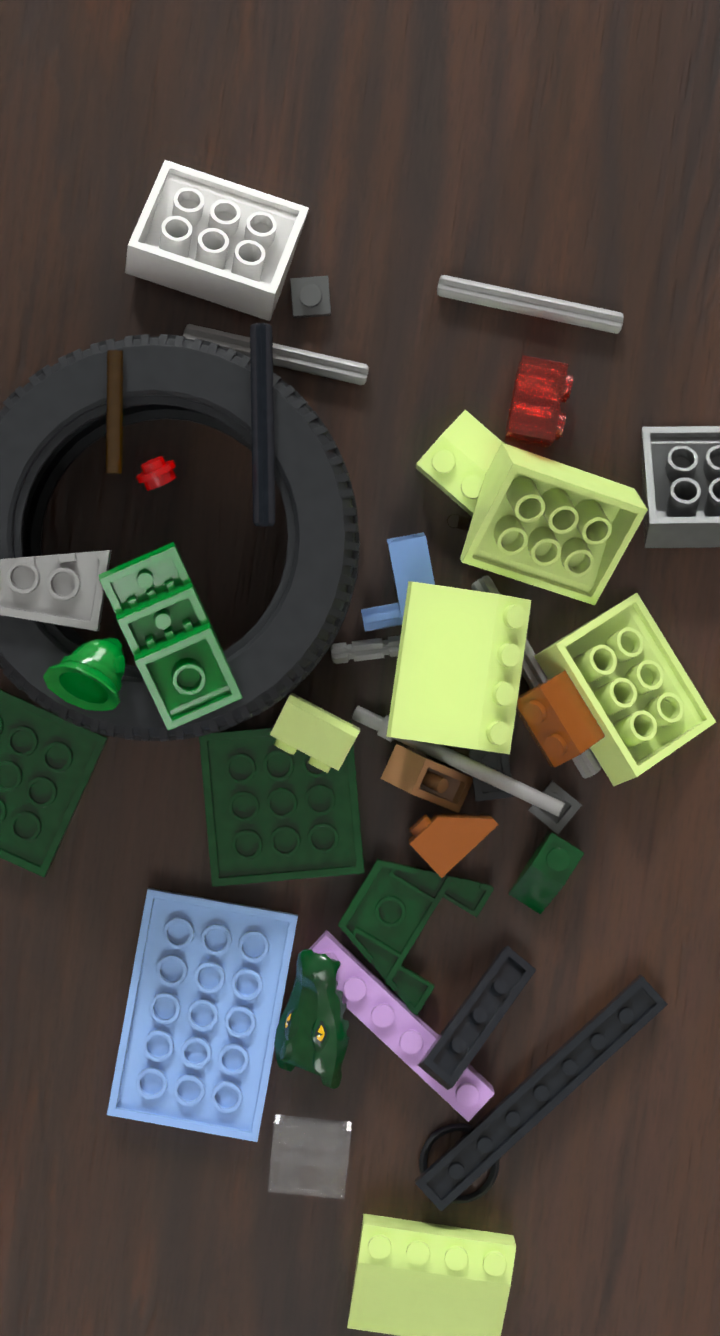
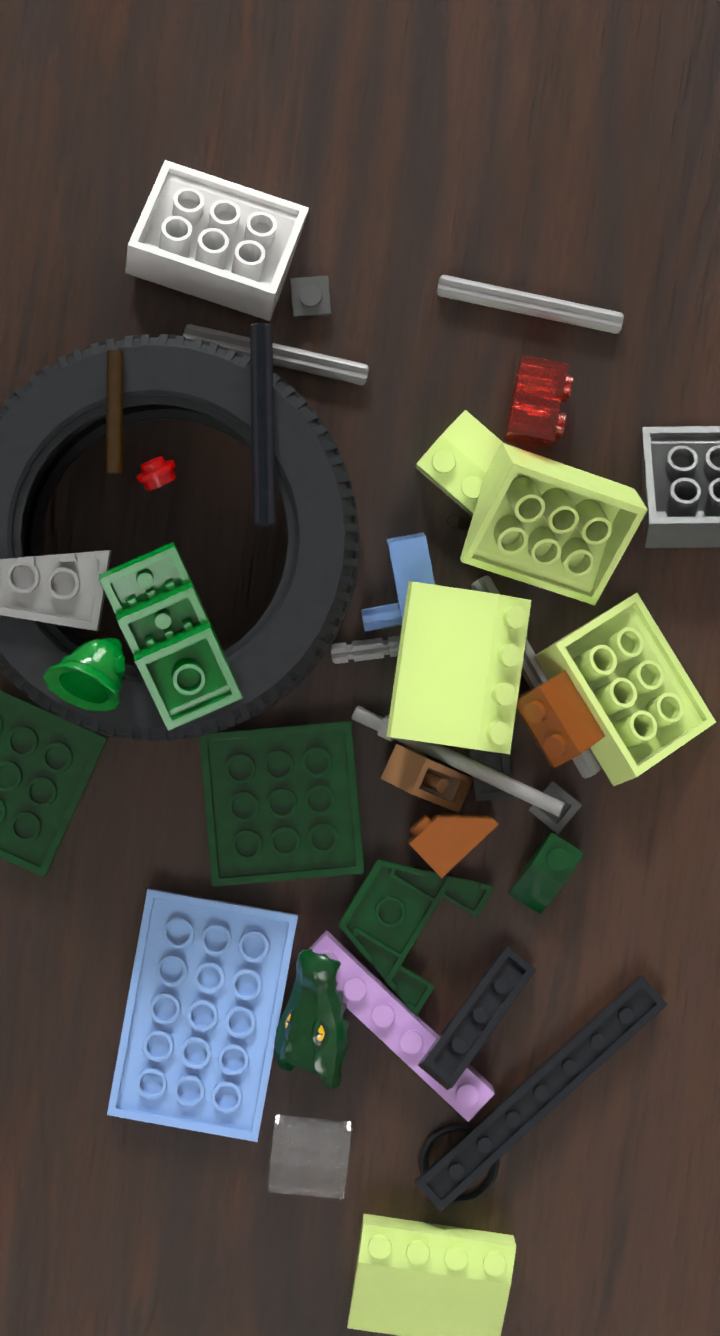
(314, 732): yellowish green slope -> none

